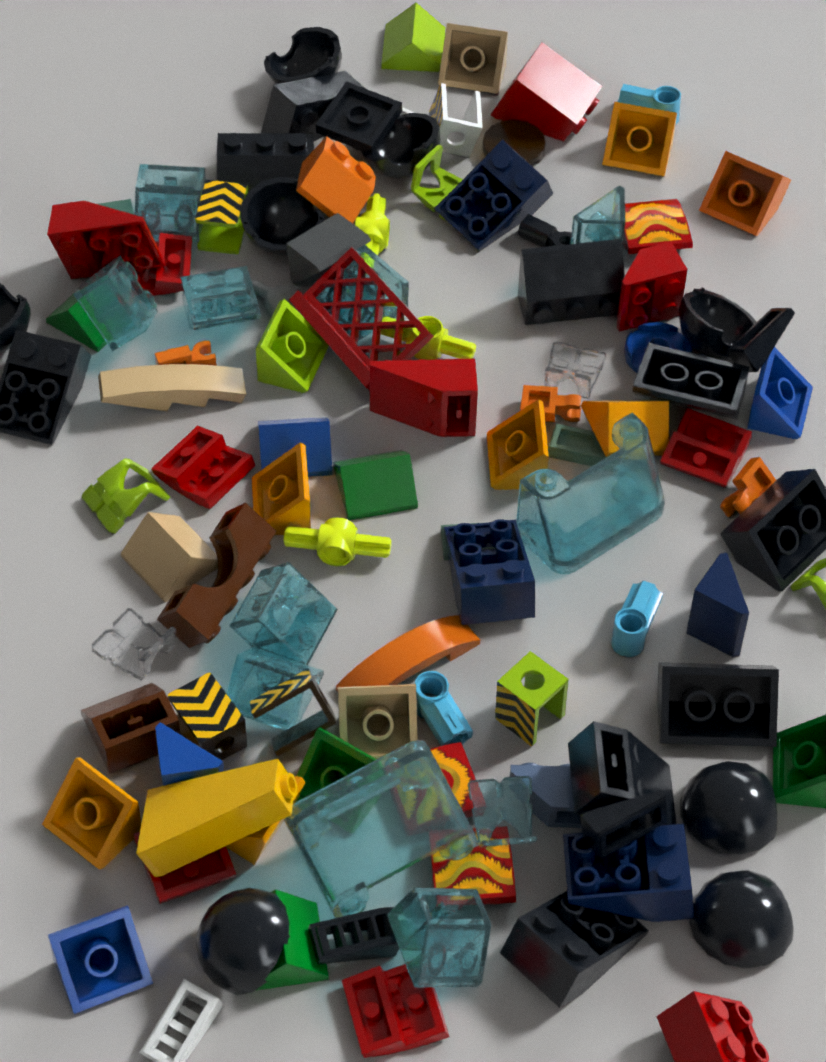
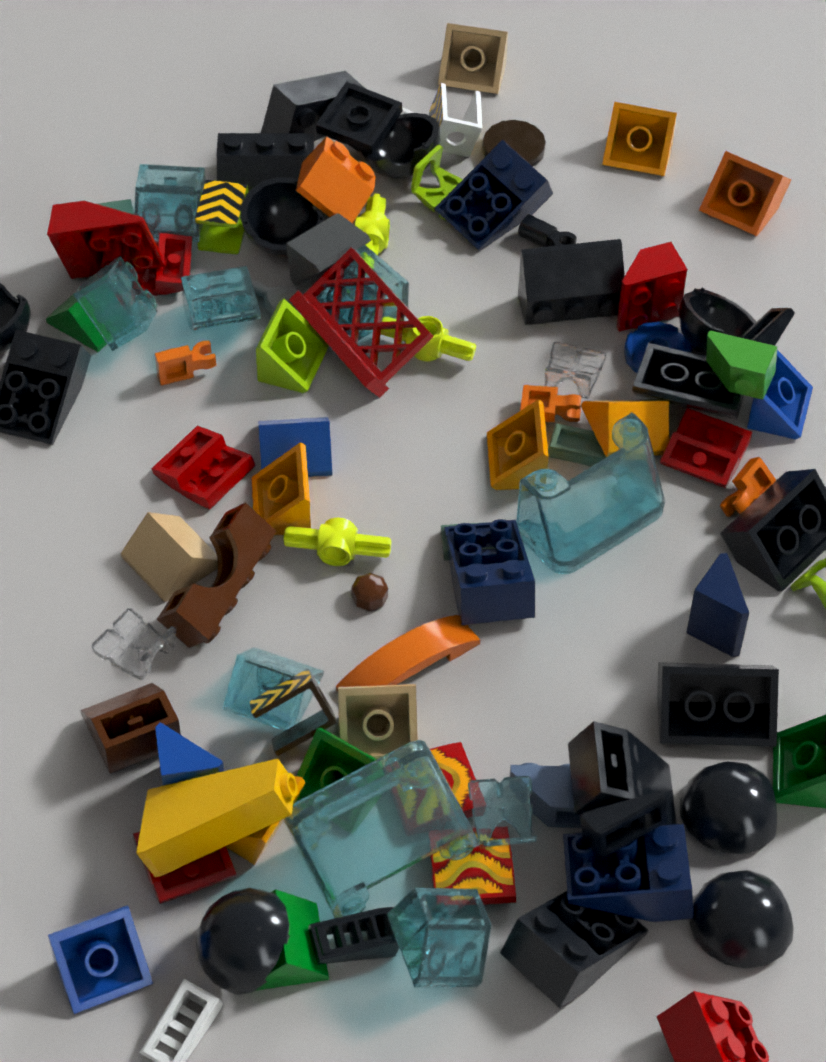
(93, 815): light orange slope -> none
(115, 503): lime piece -> none
(165, 384): tan slope -> none
(209, 717): piece -> none
(284, 614): clear light blue slope -> none
(312, 54): black cylinder -> none
(369, 591): none -> reddish brown tile
(376, 484): green slope -> none
(391, 1012): red slope -> none
(413, 41): lime slope -> none
(427, 394): red slope -> none
(440, 711): medium azure piece -> none
(519, 705): lime piece -> none
(549, 95): slope -> none
(601, 219): clear light blue slope -> none
(635, 619): medium azure piece -> none
(655, 224): slope -> none
(663, 98): medium azure piece -> none
(741, 363): none -> bright green slope

